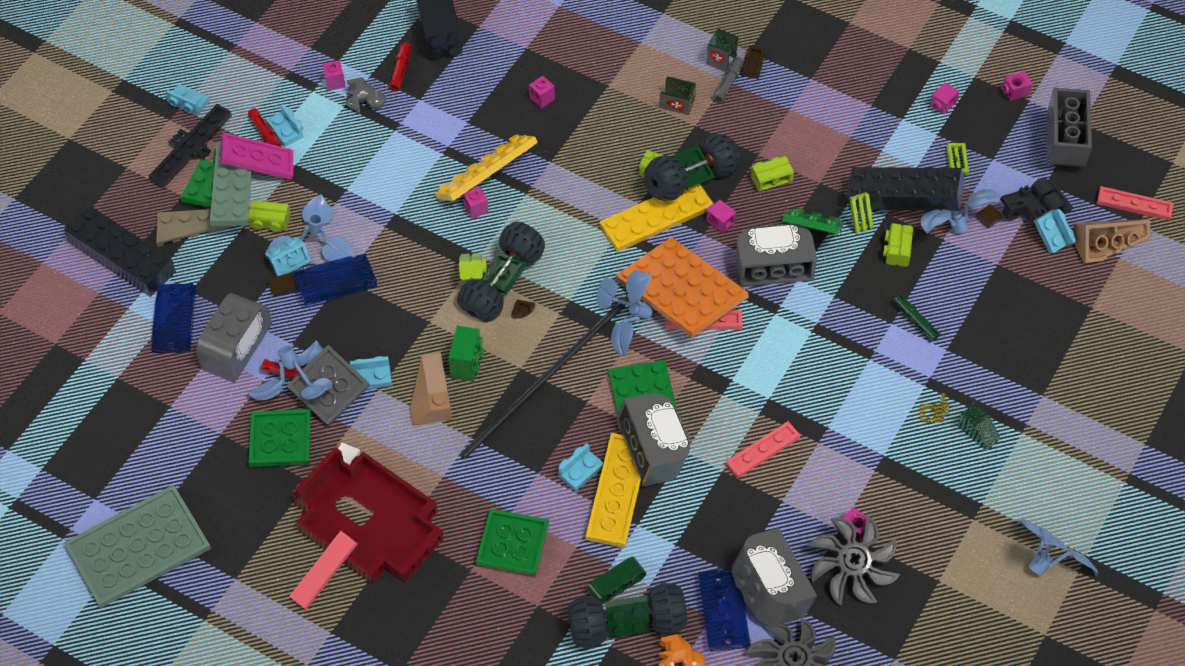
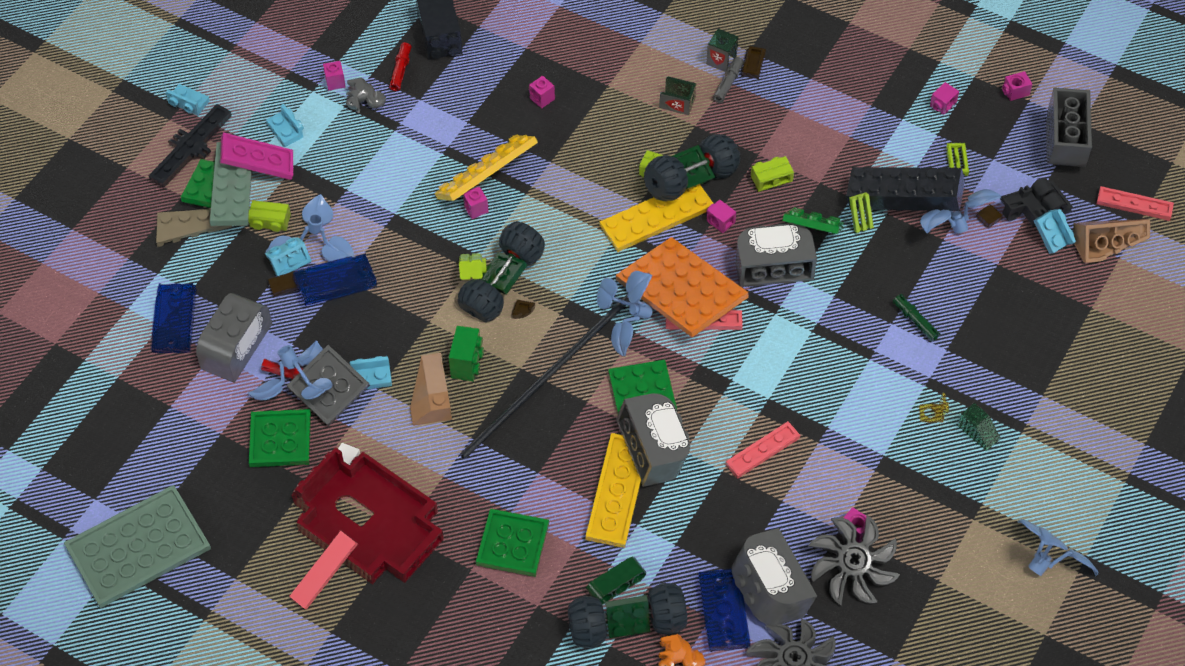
(120, 250): black brick -> none
(268, 134): red pin -> none
(579, 467): medium azure bracket -> none
(899, 244): lime brick -> none

